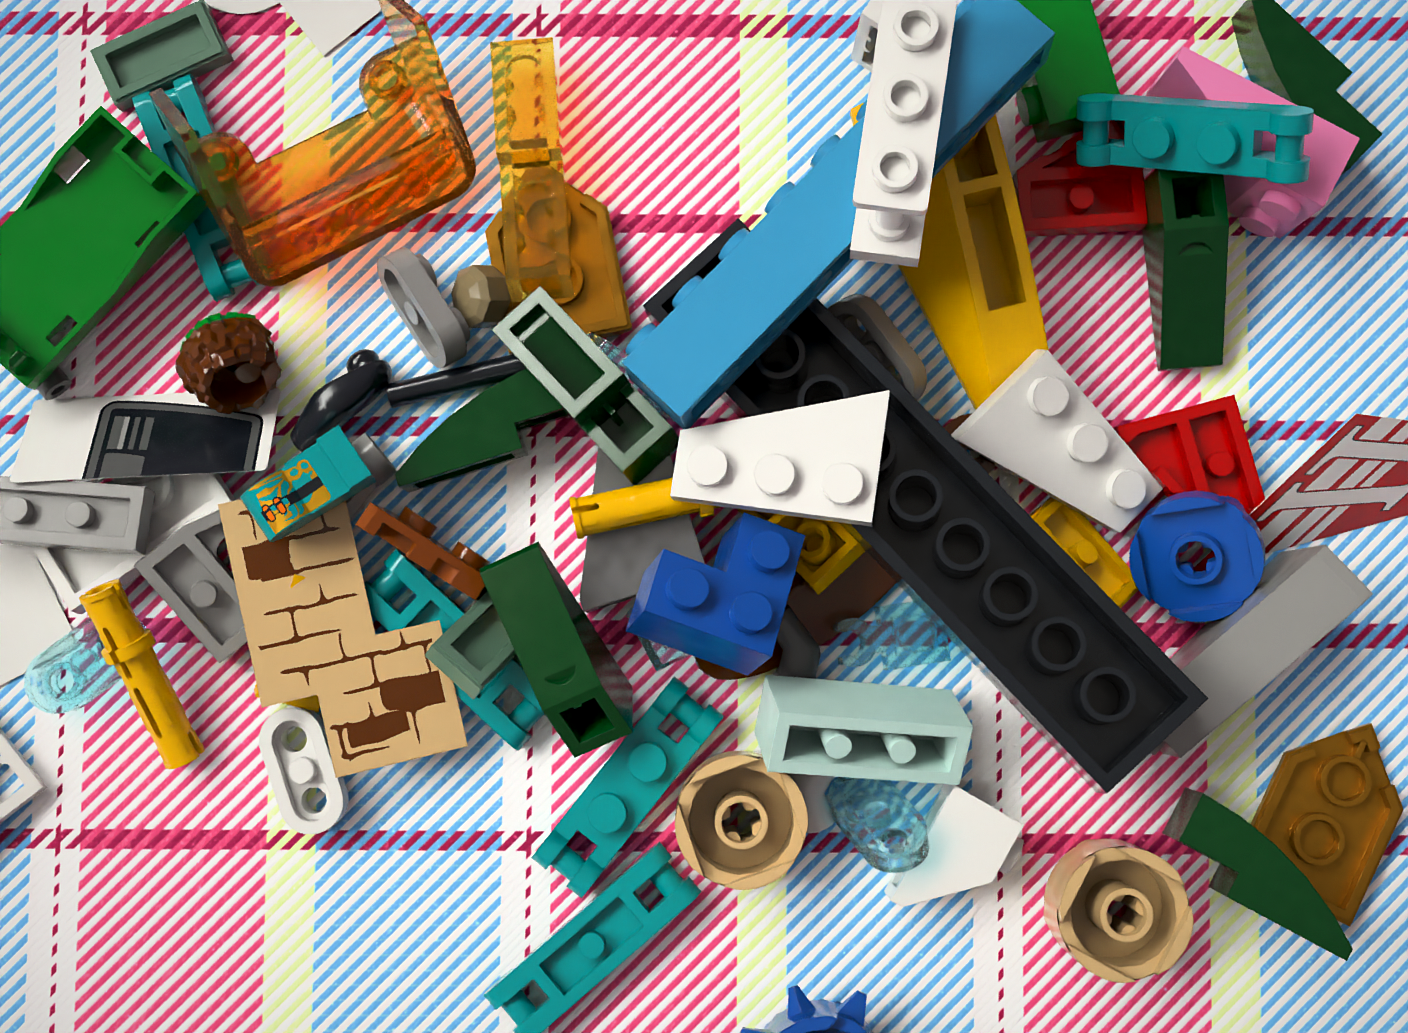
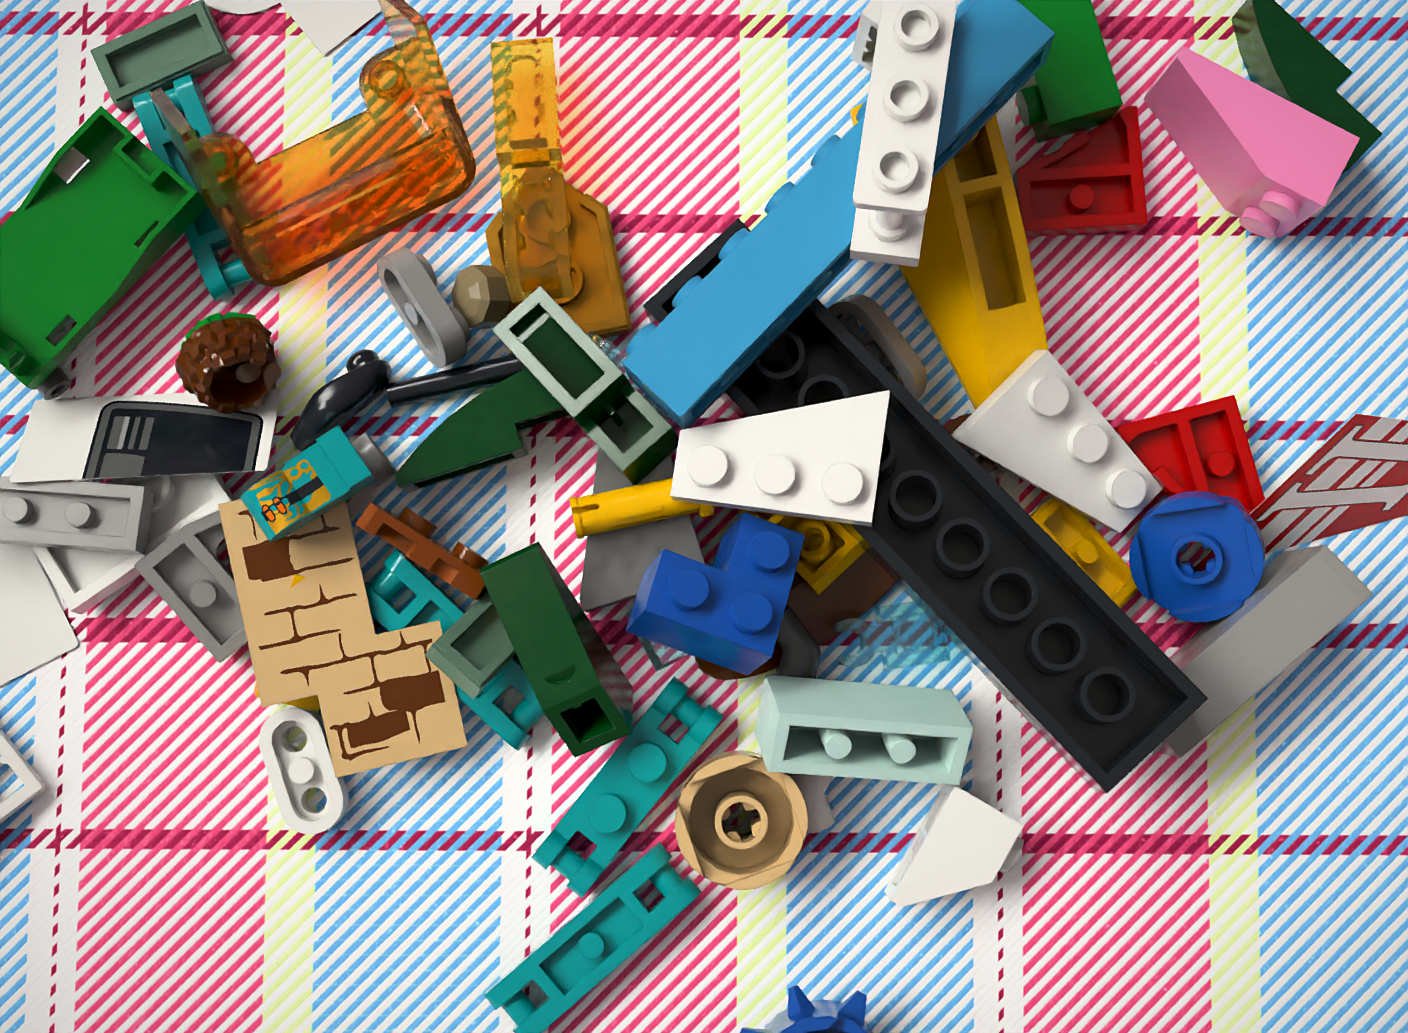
(82, 656): clear light blue plate -> none
(136, 662): yellow pin -> none
(879, 823): clear light blue plate -> none
(1113, 947): tan brick -> none
(1186, 266): dark green slope -> none
(1195, 136): teal plate -> none
(1255, 871): dark green slope -> none
(1332, 814): pearl gold tile -> none

